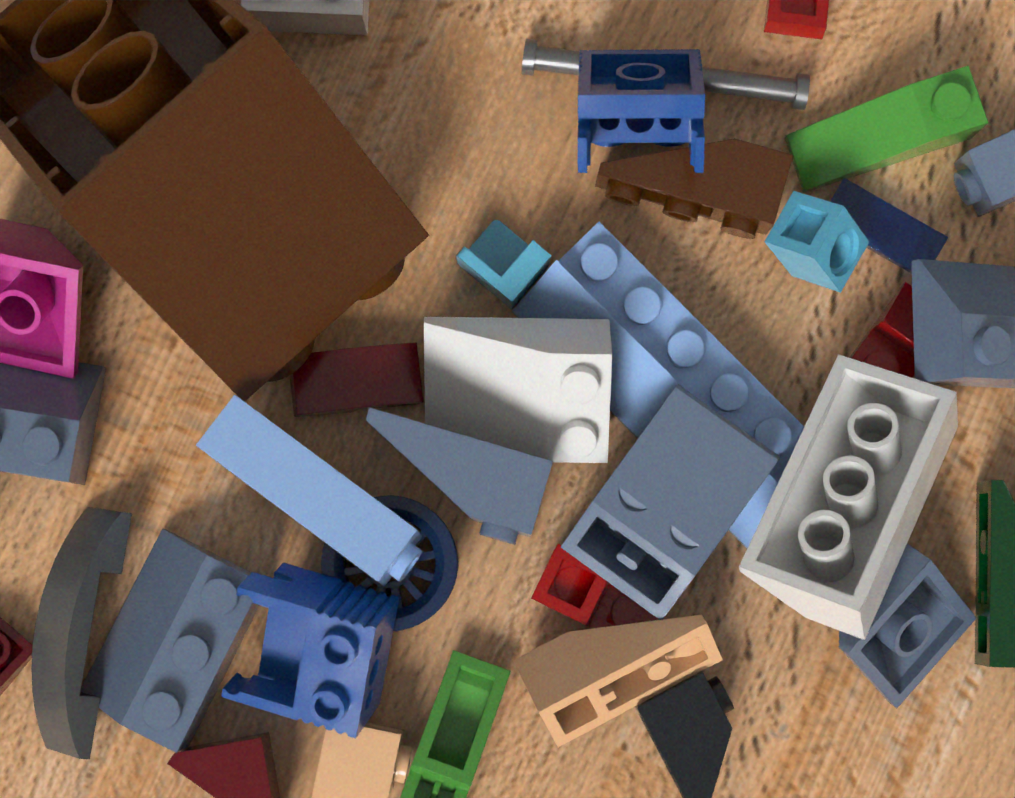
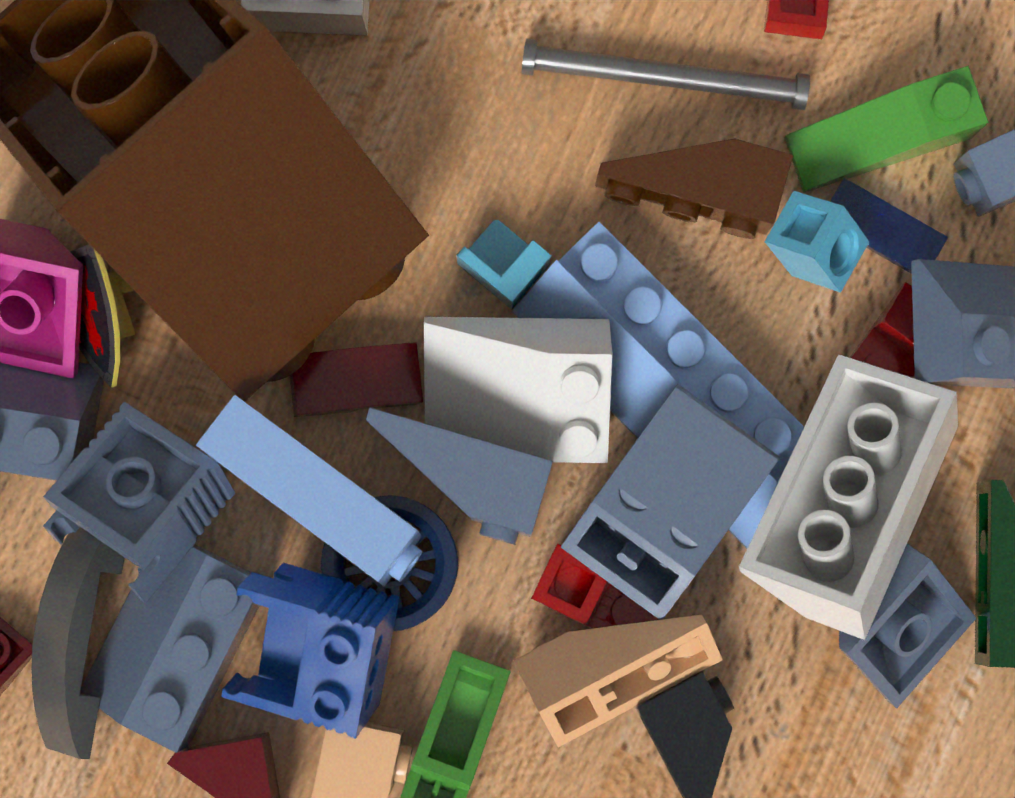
(102, 315): none -> shield
(139, 495): none -> sand blue piece
(641, 100): blue piece -> none

